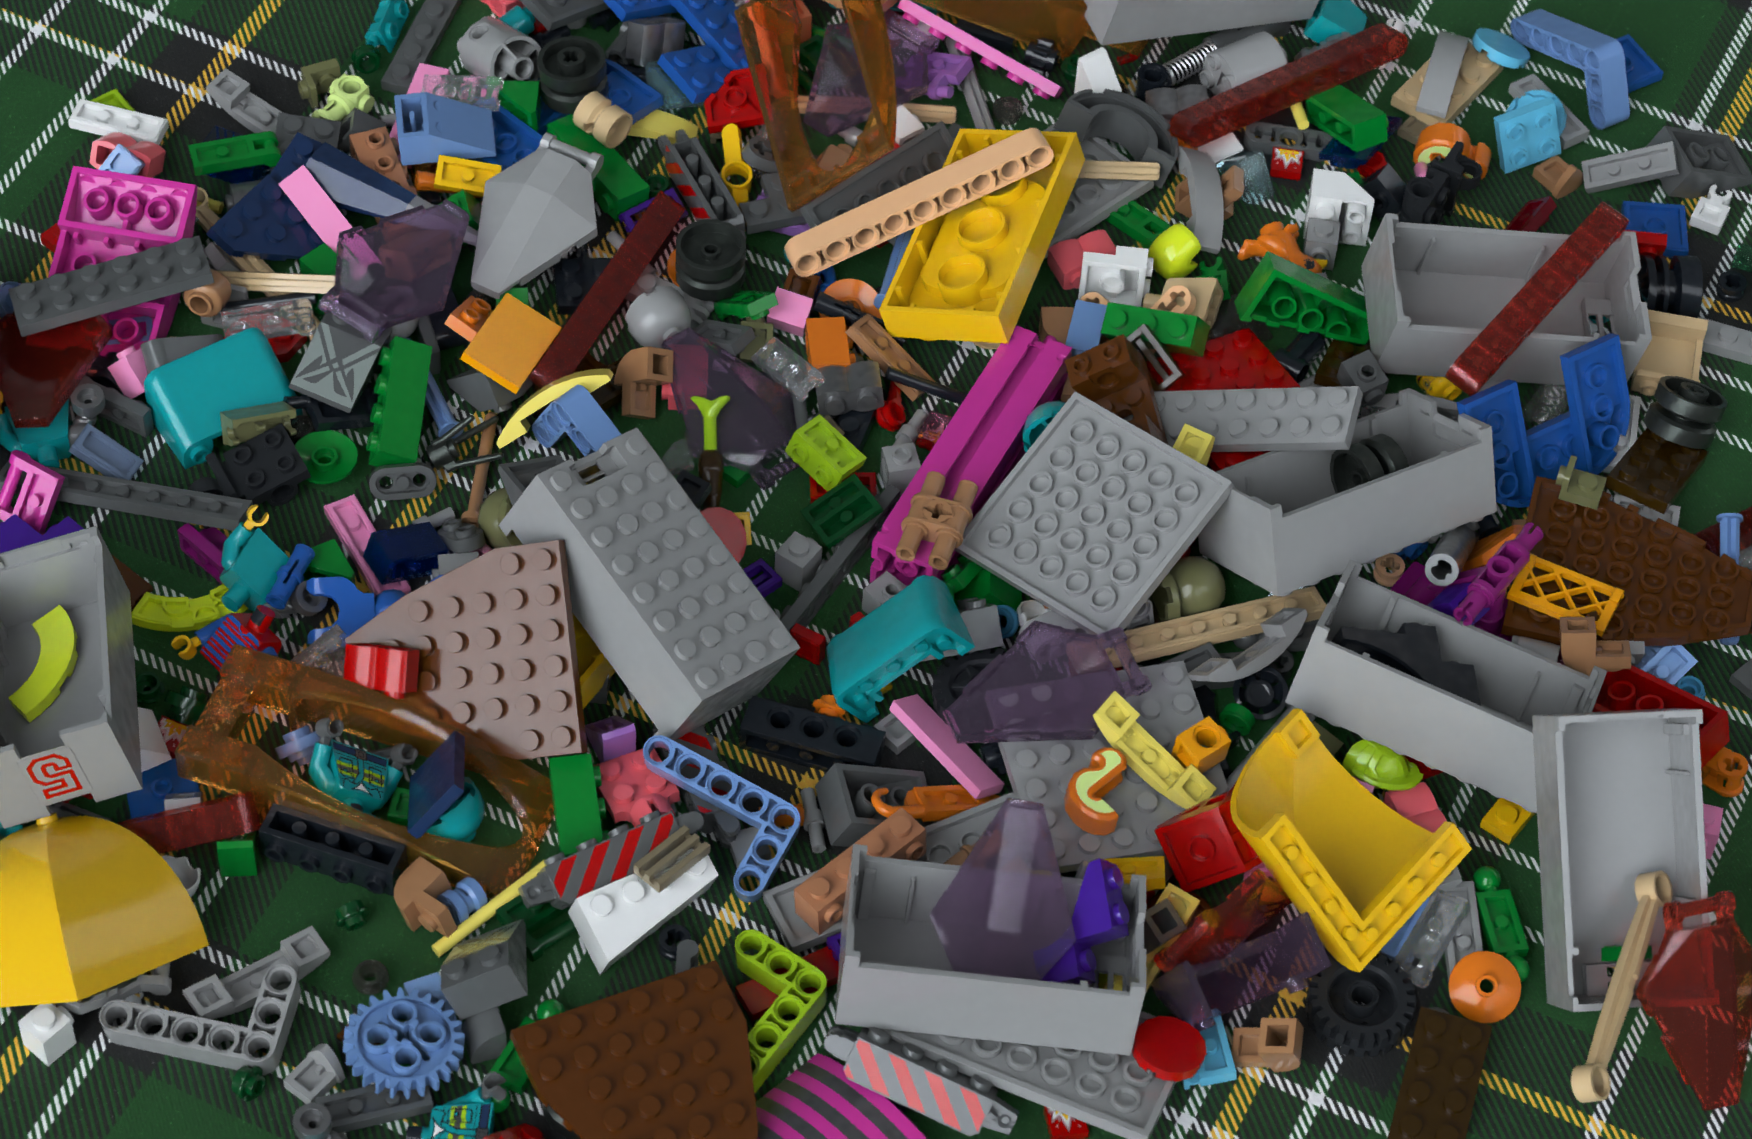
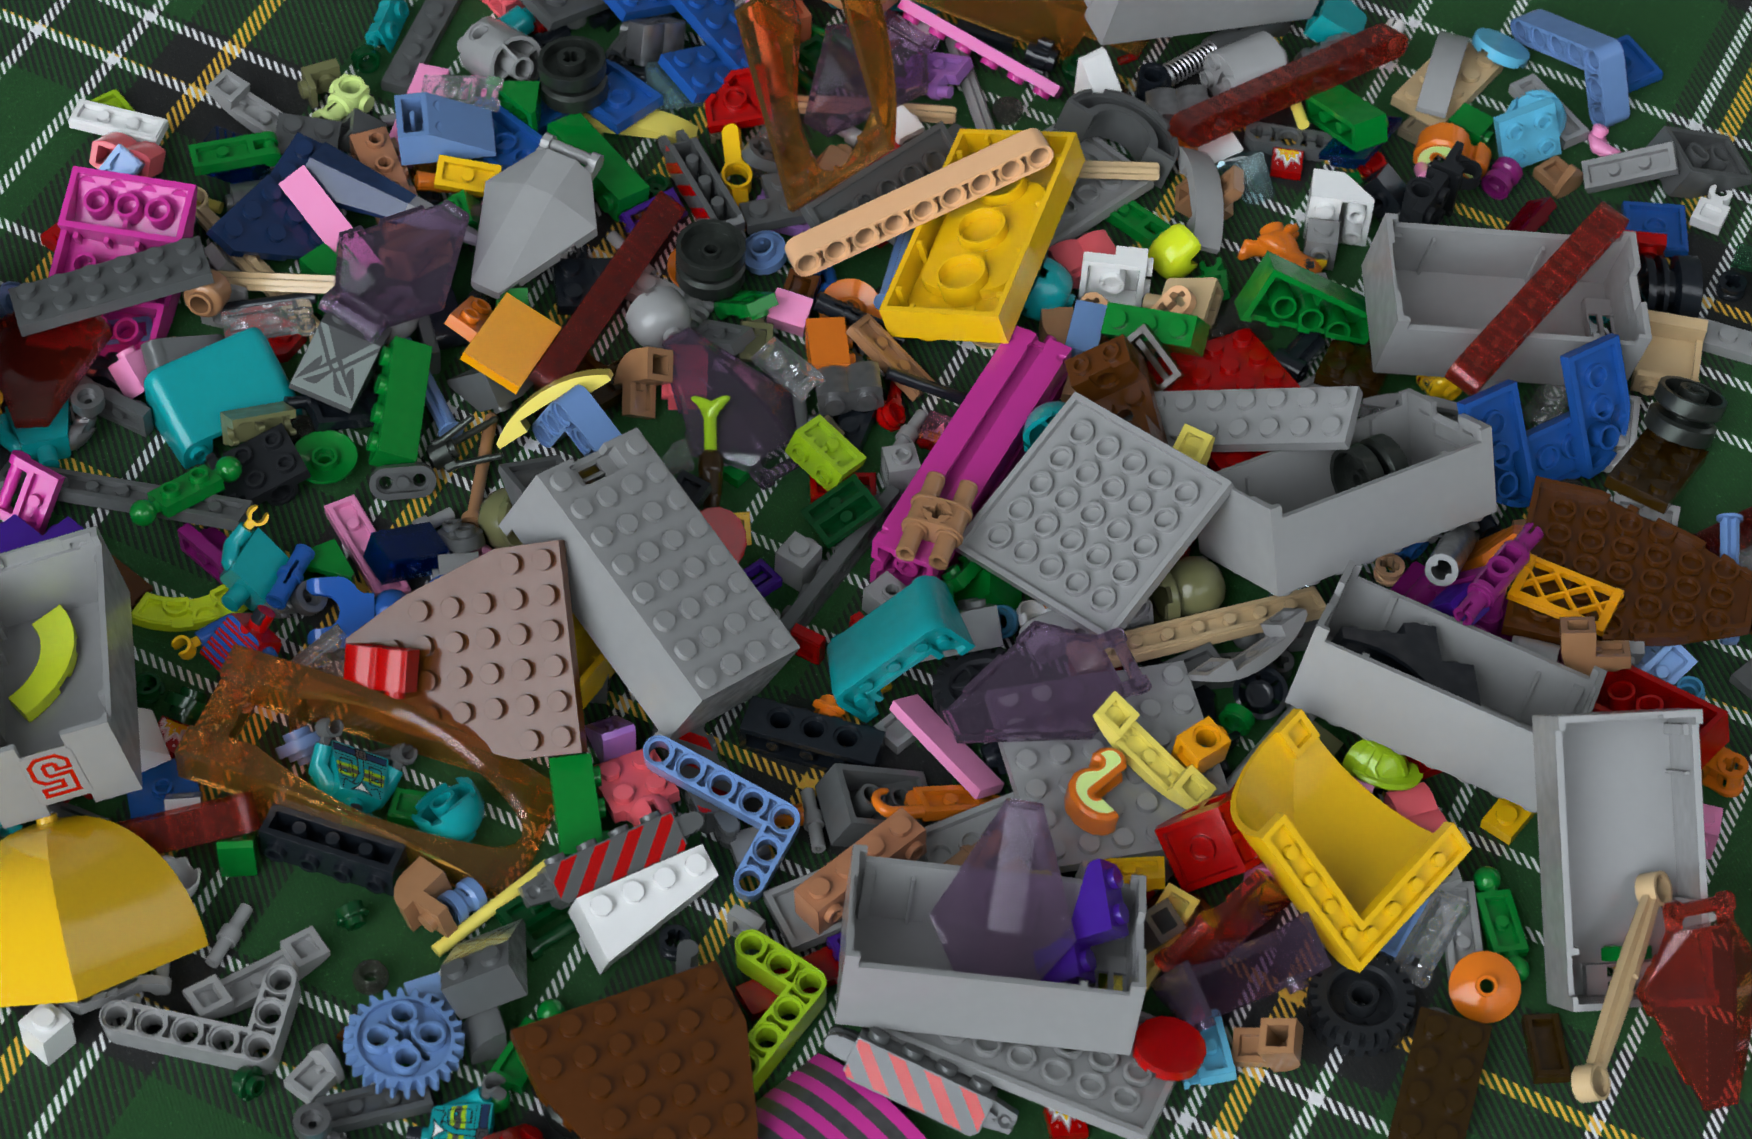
(105, 454): sand blue tile -> none
(185, 491): none -> green plate
(229, 935): none -> light grey bar
(436, 784): dark blue tile -> none
(605, 122): tan wheel -> none
(667, 854): dark tan tile -> none
(742, 919): none -> light grey plate
(765, 252): none -> medium blue plate
(1050, 289): none -> teal cylinder
(1366, 373): dark grey brick -> none
(1475, 123): none -> green brick
(1501, 178): none -> magenta wheel
(1546, 1048): none -> dark brown tile
(1580, 486): olive bracket -> none
(1598, 142): none -> bright pink arm

